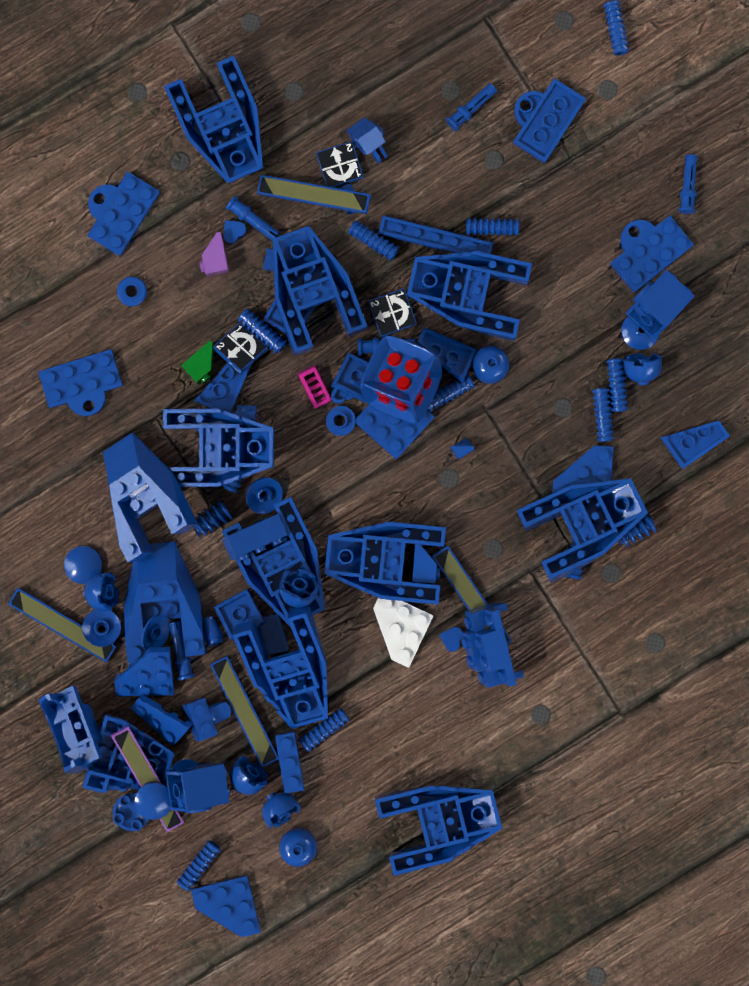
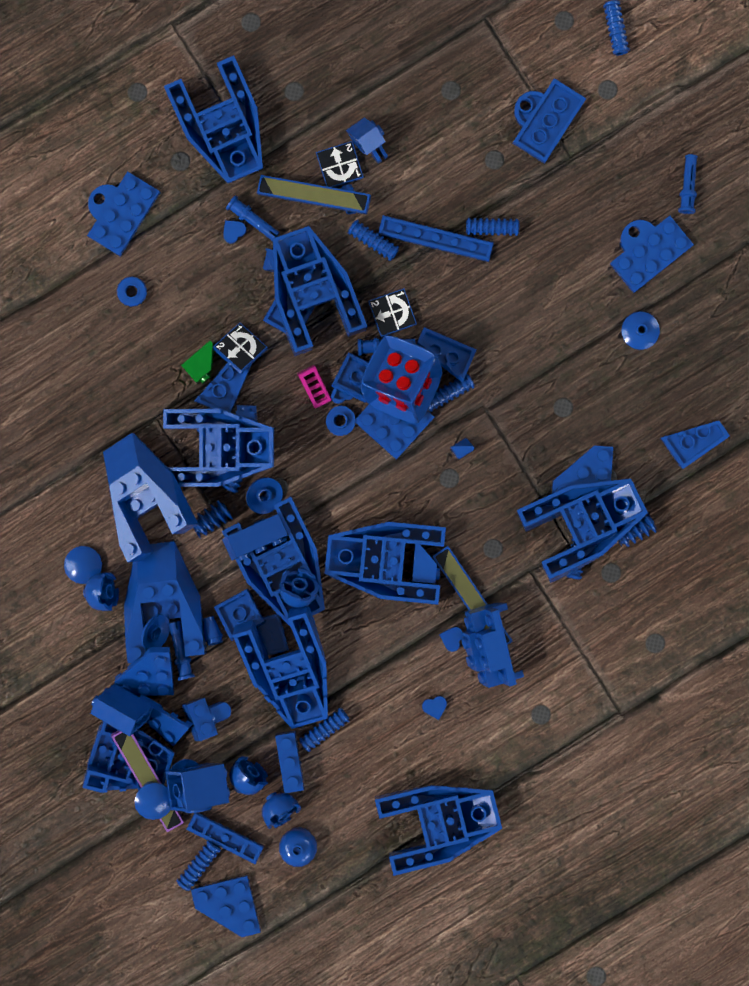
(57, 622): olive tile -> none
(72, 729): blue piece -> none
(81, 382): blue plate -> none
(97, 619): blue dish -> none
(121, 709): none -> blue brick
(126, 815): blue dish -> none
(214, 257): medium lavender slope -> none
(225, 837): none -> blue plate
(244, 711): olive tile -> none
(262, 331): blue piece -> none
(402, 628): white plate -> none
(435, 706): none -> blue tile
(458, 285): blue wedge -> none
(464, 112): blue pin -> none
(485, 371): blue cylinder -> none
(603, 414): blue piece -> none
(617, 385): blue piece -> none
(642, 368): blue cylinder -> none
(659, 303): blue brick -> none

